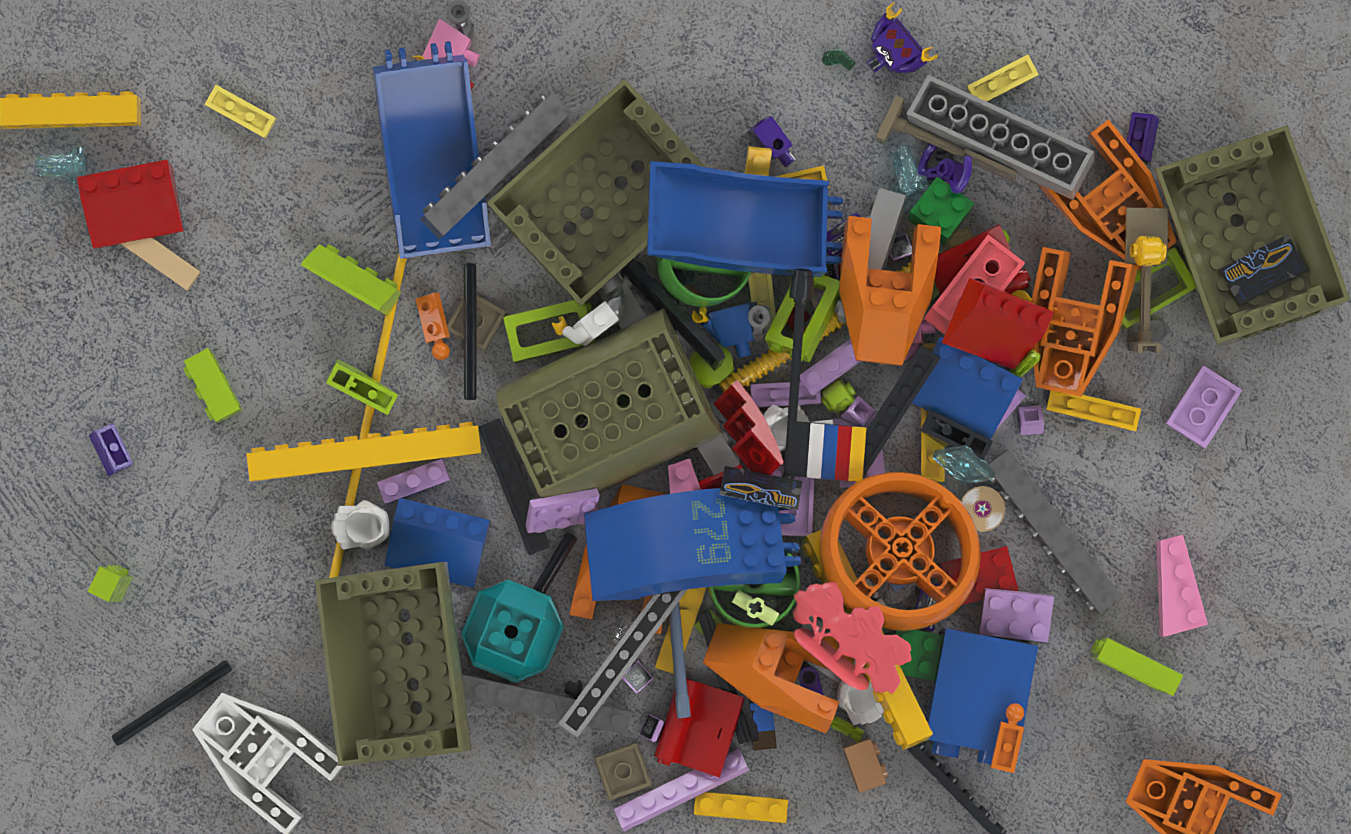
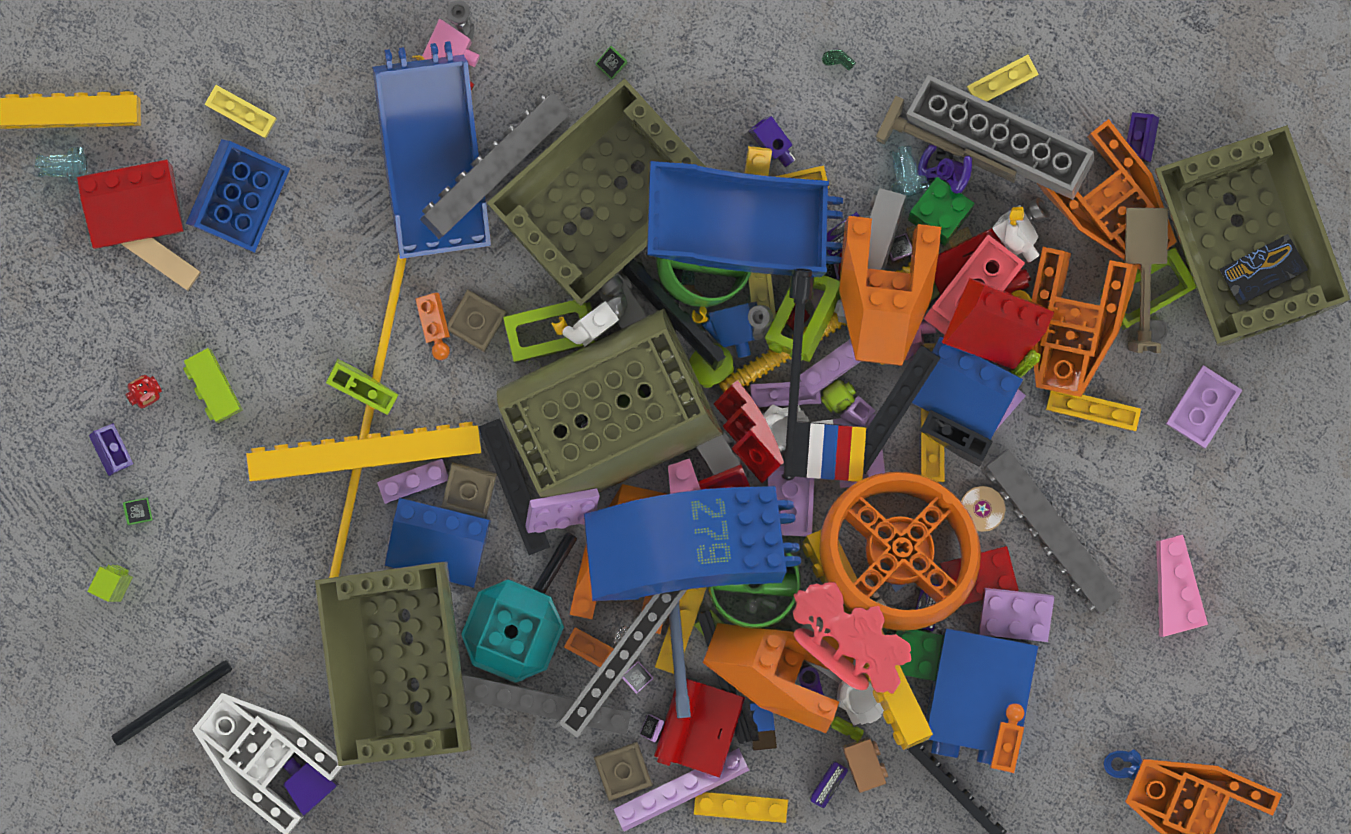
(137, 511): none -> slope
(143, 391): none -> red head
(238, 195): none -> blue slope
(307, 785): none -> dark purple torso
(352, 279): lime slope -> none
(360, 526): white hair -> none
(469, 490): none -> dark tan tile
(470, 332): black axle -> none
(573, 688): black piece -> none
(588, 647): none -> orange plate
(611, 62): none -> slope
(761, 487): black sticker -> none
(766, 614): yellowish green axle -> none
(828, 784): none -> slope
(896, 46): dark purple torso -> none
(964, 464): clear light blue plate -> none
(1018, 229): none -> white torso
(1031, 420): lavender slope -> none
(1131, 756): none -> blue piece
(1136, 666): lime piece -> none
(1148, 251): yellow head -> none

